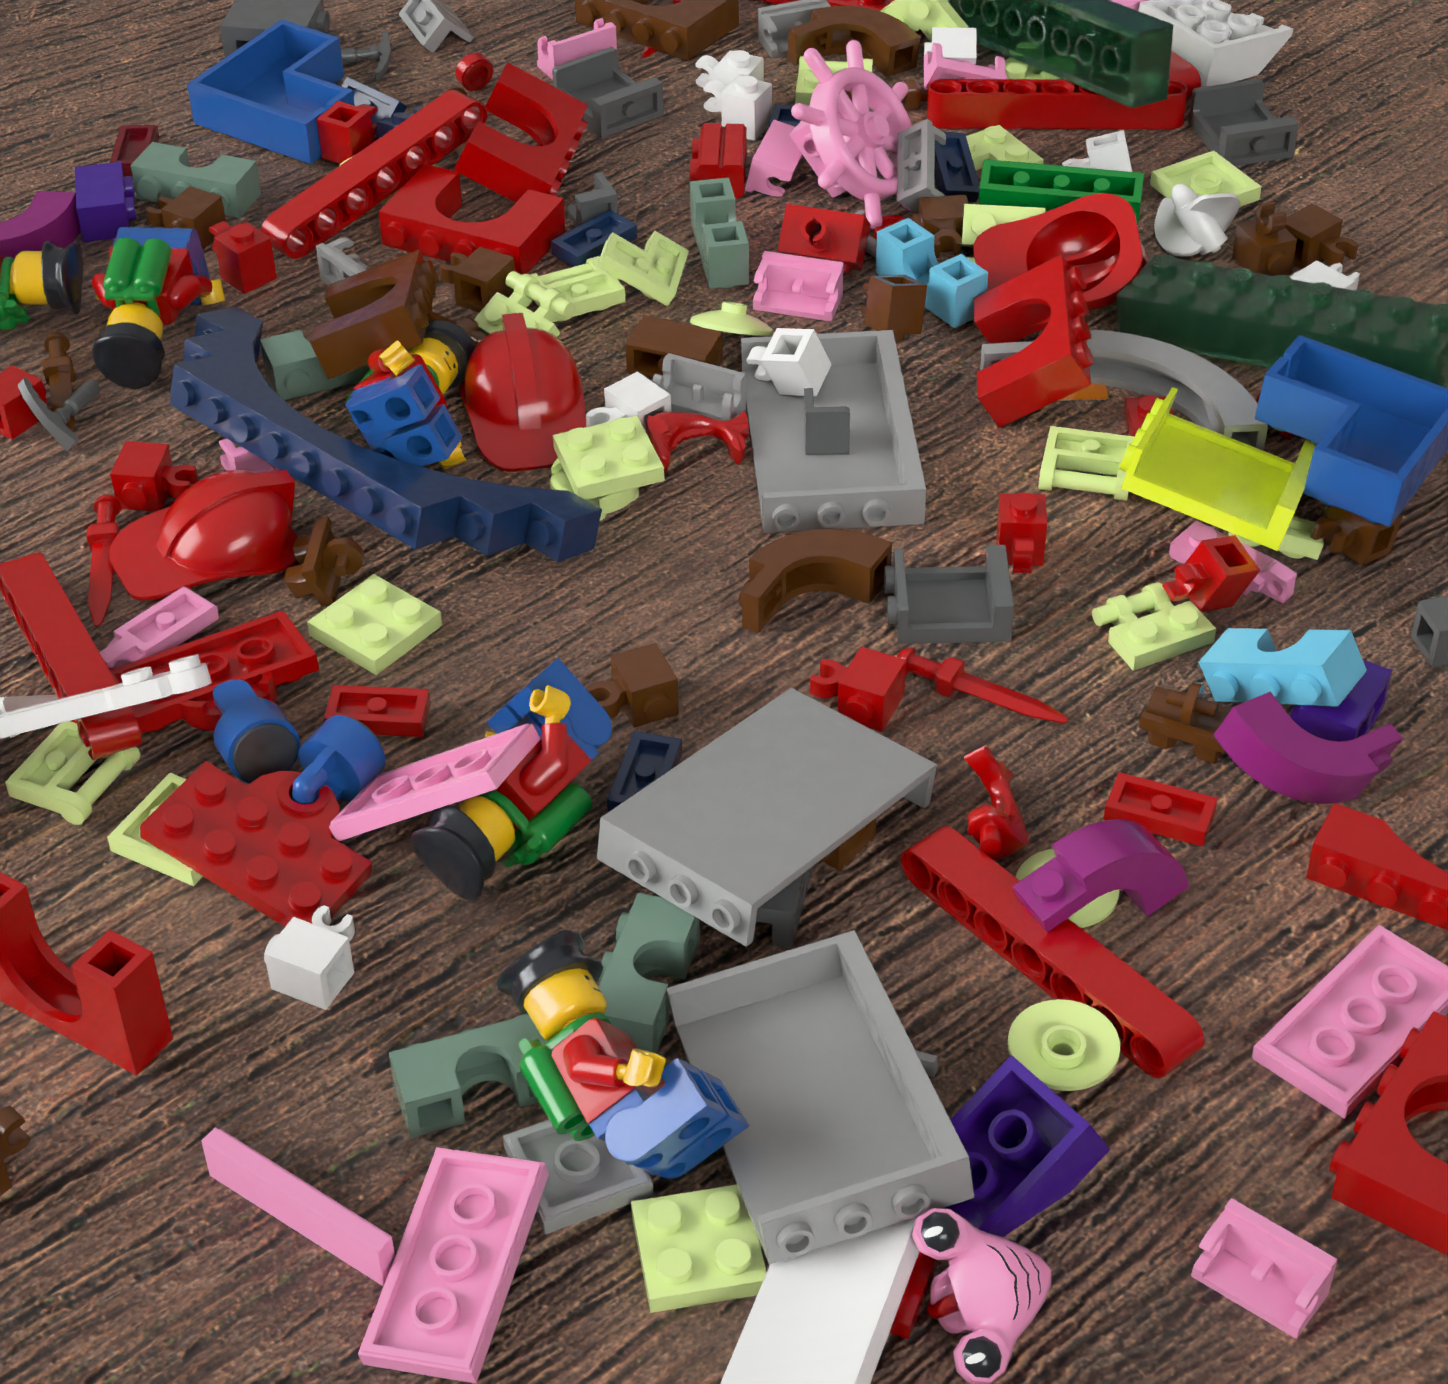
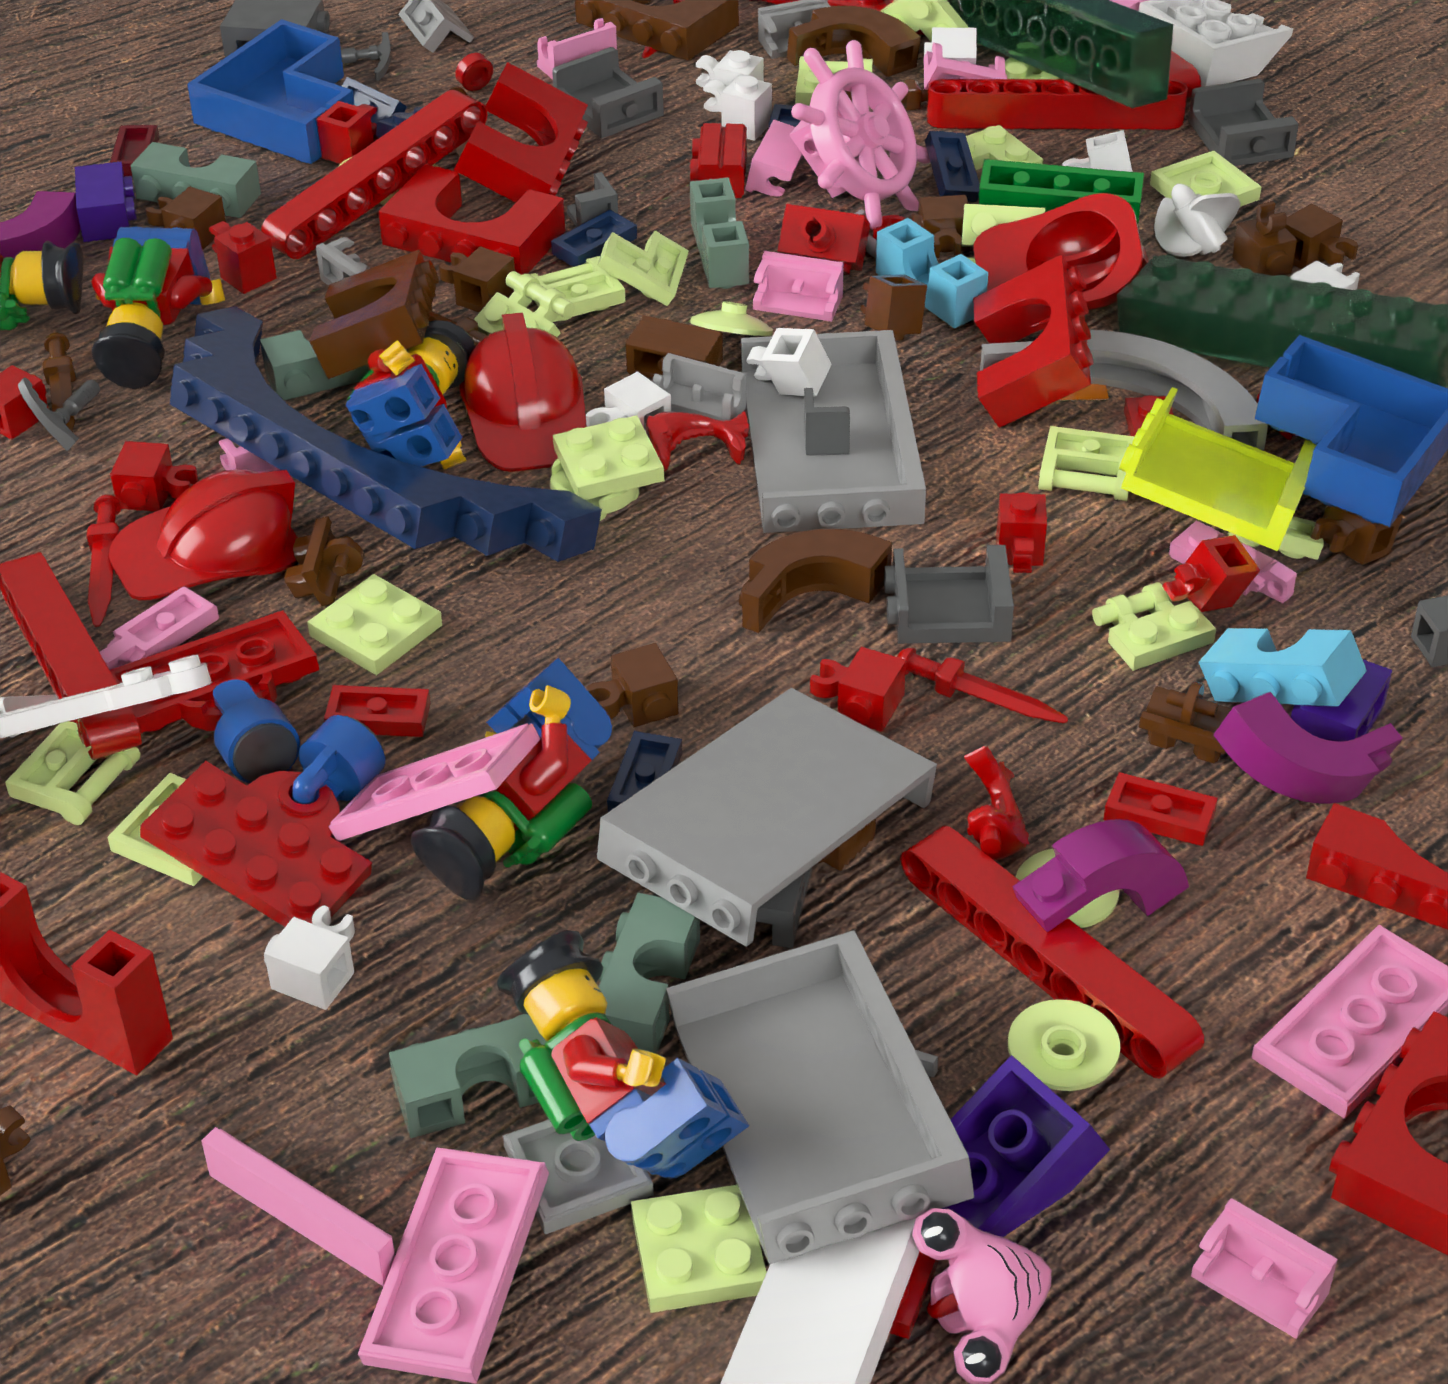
(916, 163): light grey hinge -> none

